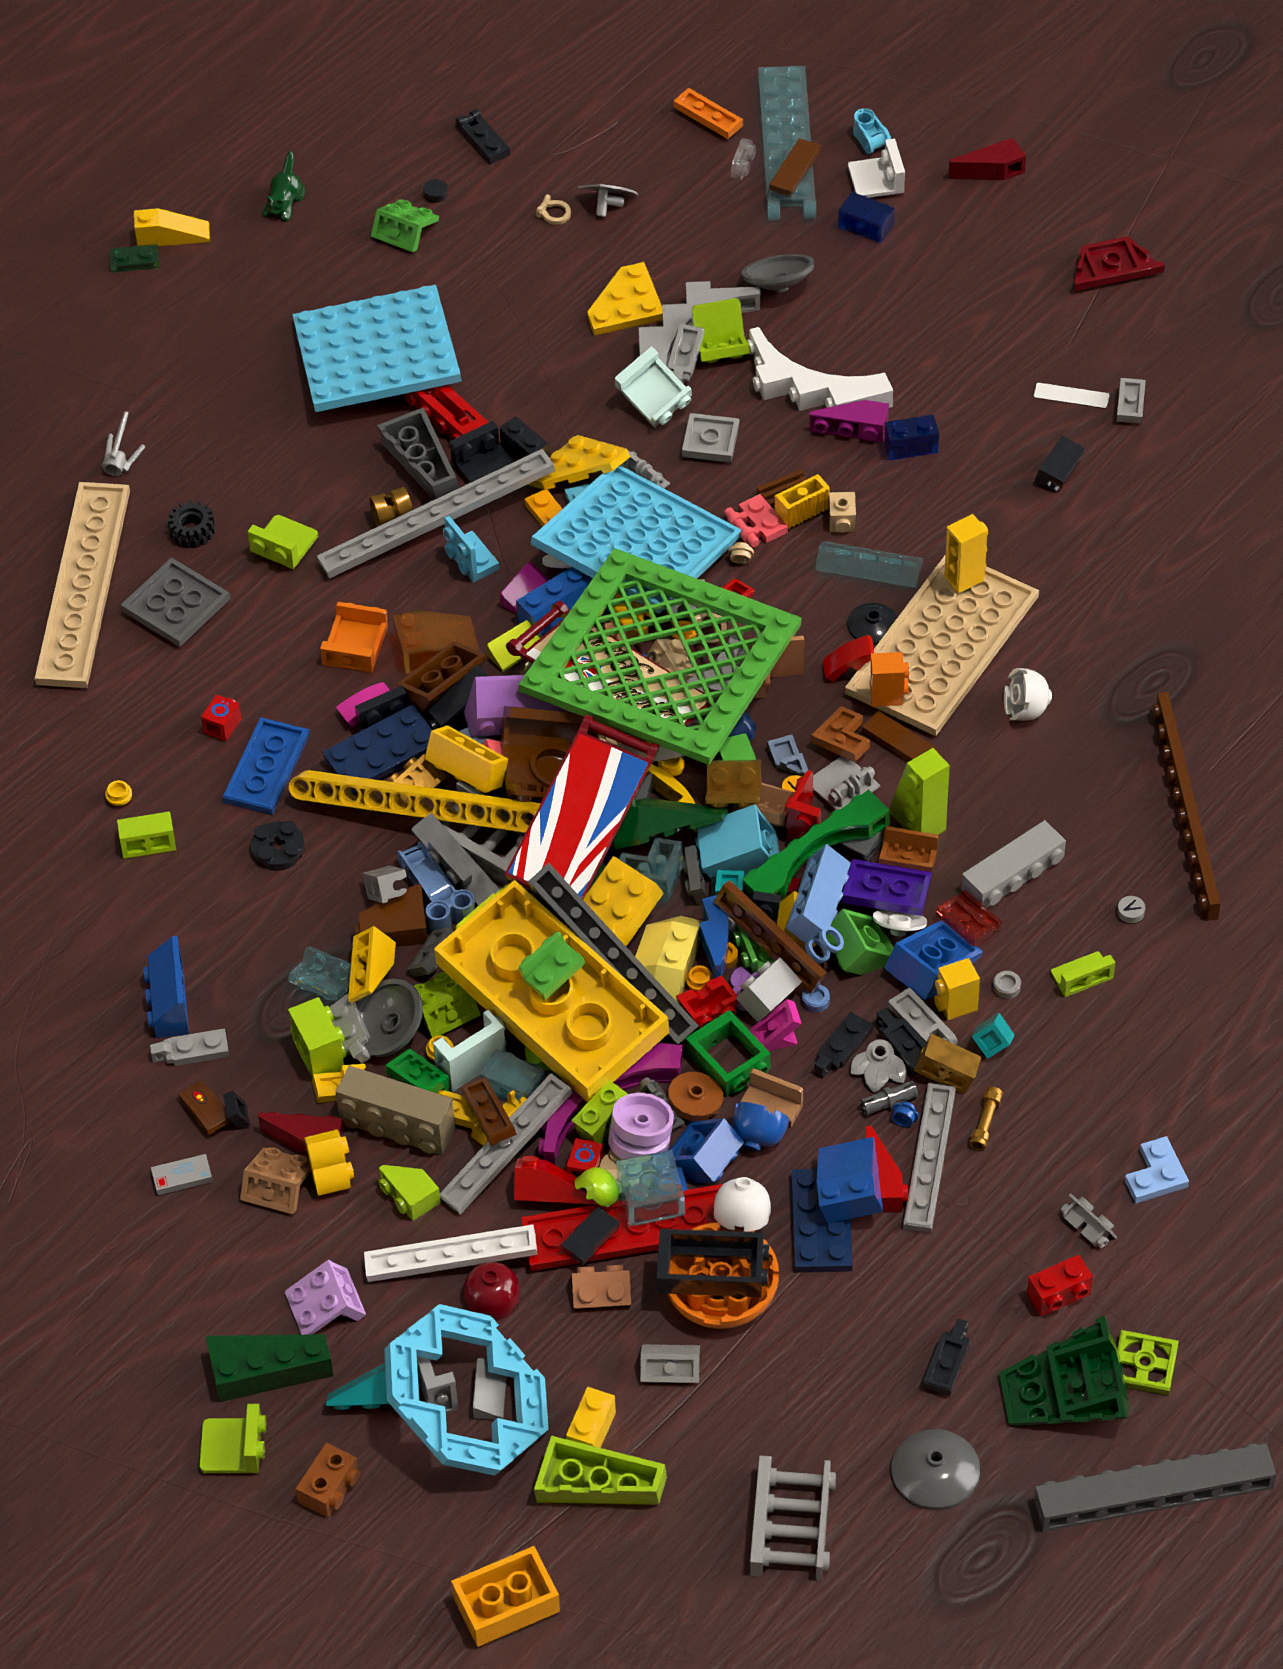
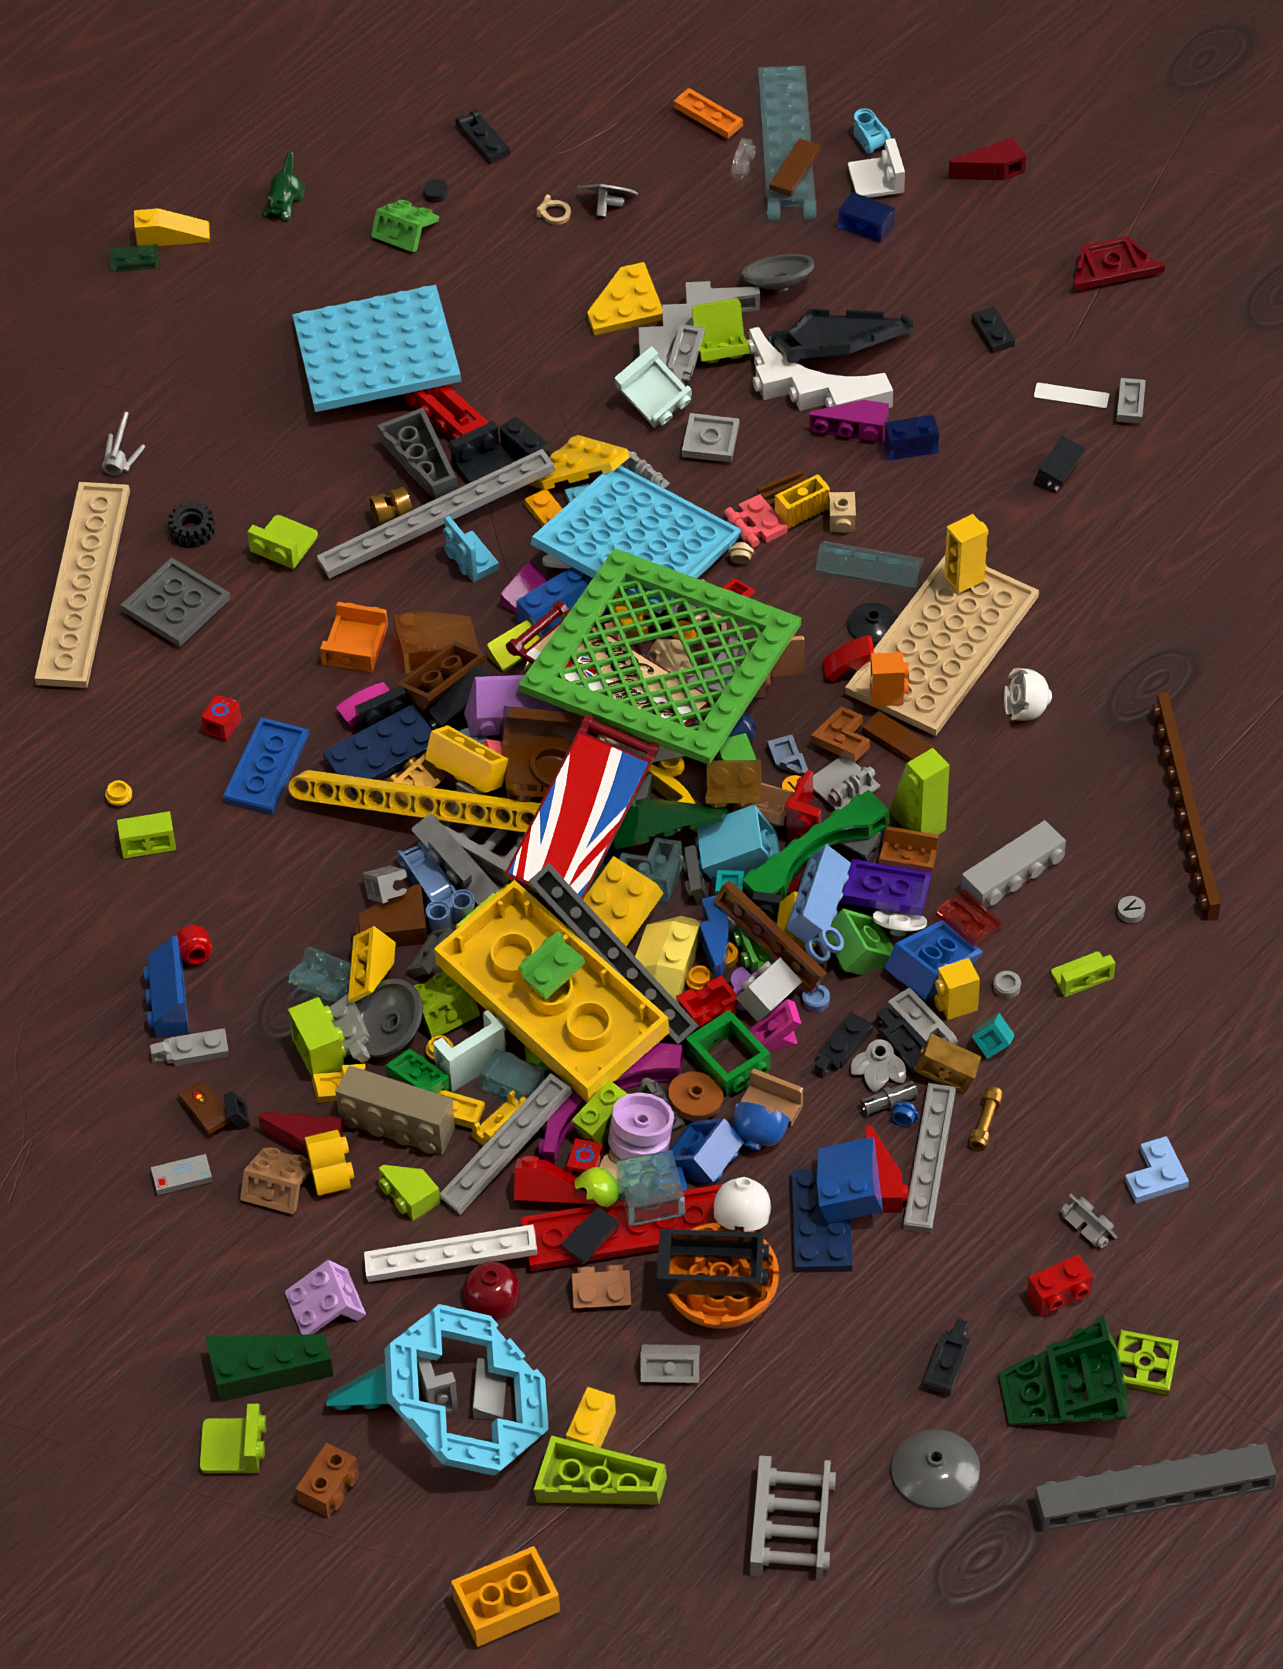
(194, 944): none -> red head
(277, 832): black plate -> none
(488, 1111): reddish brown tile -> none
(830, 336): none -> black windscreen
(993, 330): none -> black plate

